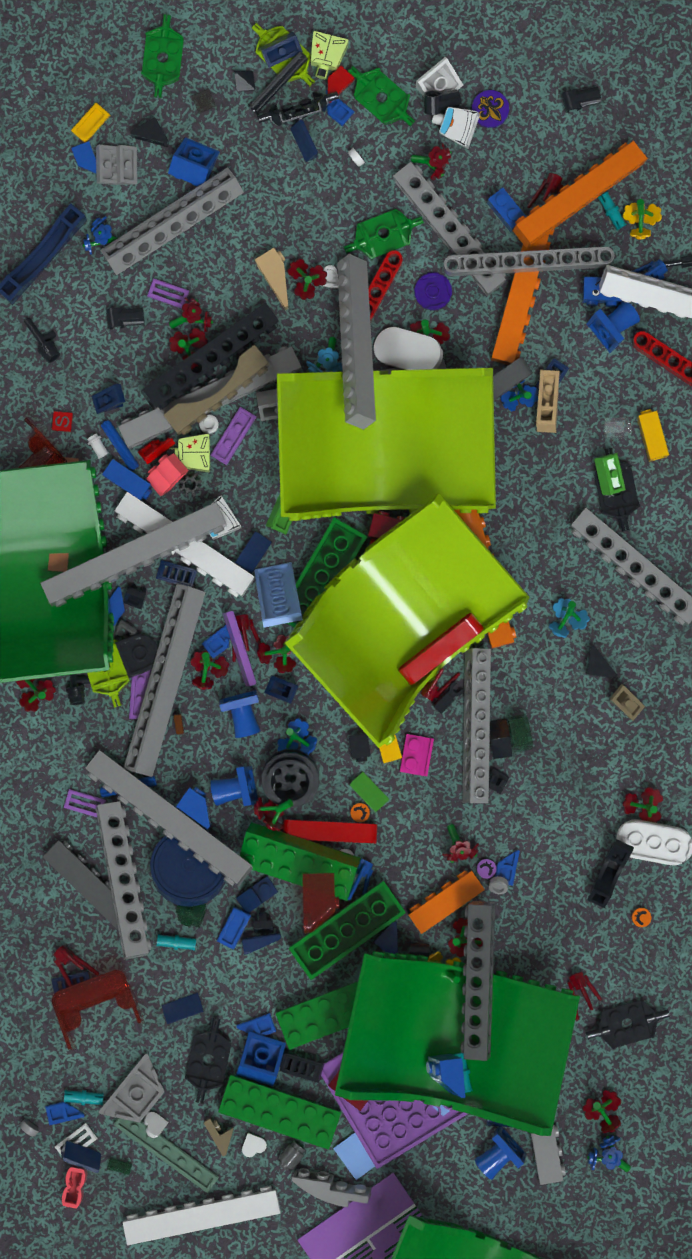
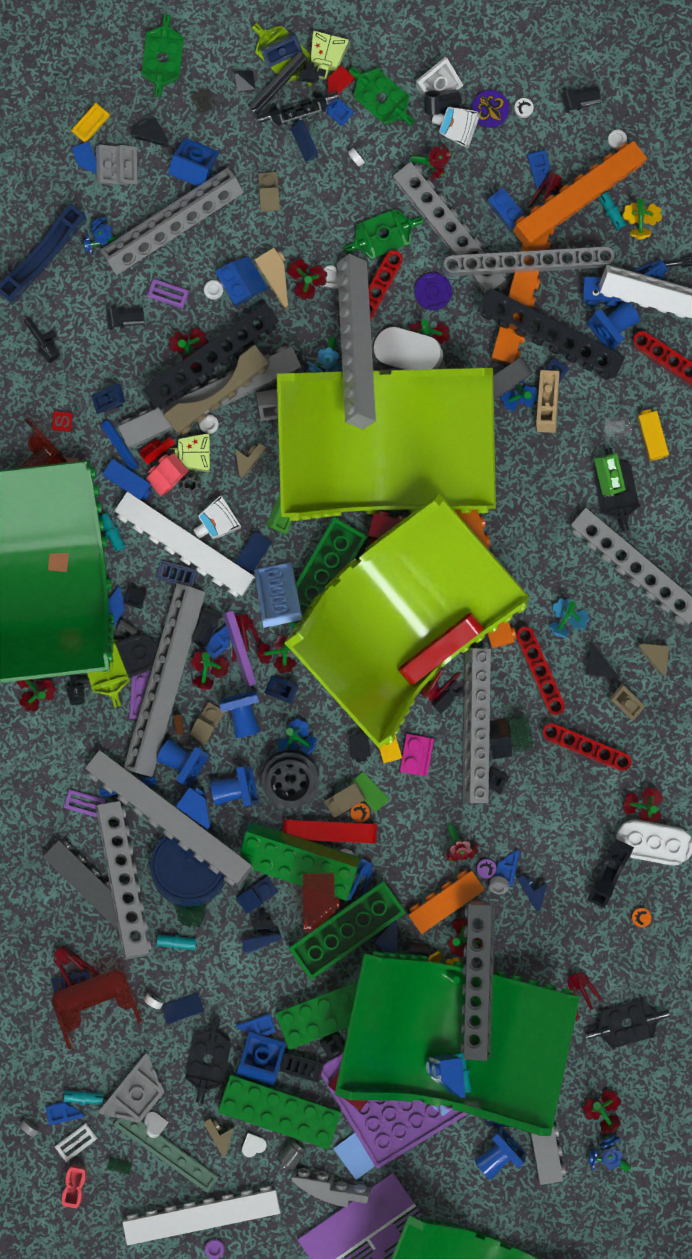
(81, 1156): dark blue slope -> none
(97, 445): white pin -> none
(112, 533): none -> teal pin
(134, 554): light grey brick -> none
(153, 1001): none -> white tile
(179, 759): none -> blue plant
(192, 315): dark red plant -> none
(206, 723): none -> dark tan slope
(207, 624): none -> black piece
(213, 289): none -> white tile
(214, 1249): none -> medium lavender tile
(233, 436): medium lavender tile -> none
(234, 928): blue tile -> none
(241, 280): none -> blue slope
(245, 464): none -> dark tan slope
(269, 191): none -> dark tan slope
(271, 812): dark red plant -> none
(308, 74): none -> black tile
(332, 1046): none -> black tile
(345, 800): none -> dark tan slope
(523, 108): none -> white tile
(535, 896): none -> dark blue slope
(539, 166): none -> blue tile
(540, 661): none -> red beam
(595, 750): none -> red beam
(612, 359): none -> black brick
(616, 139): none -> white tile
(656, 655): none -> dark tan slope

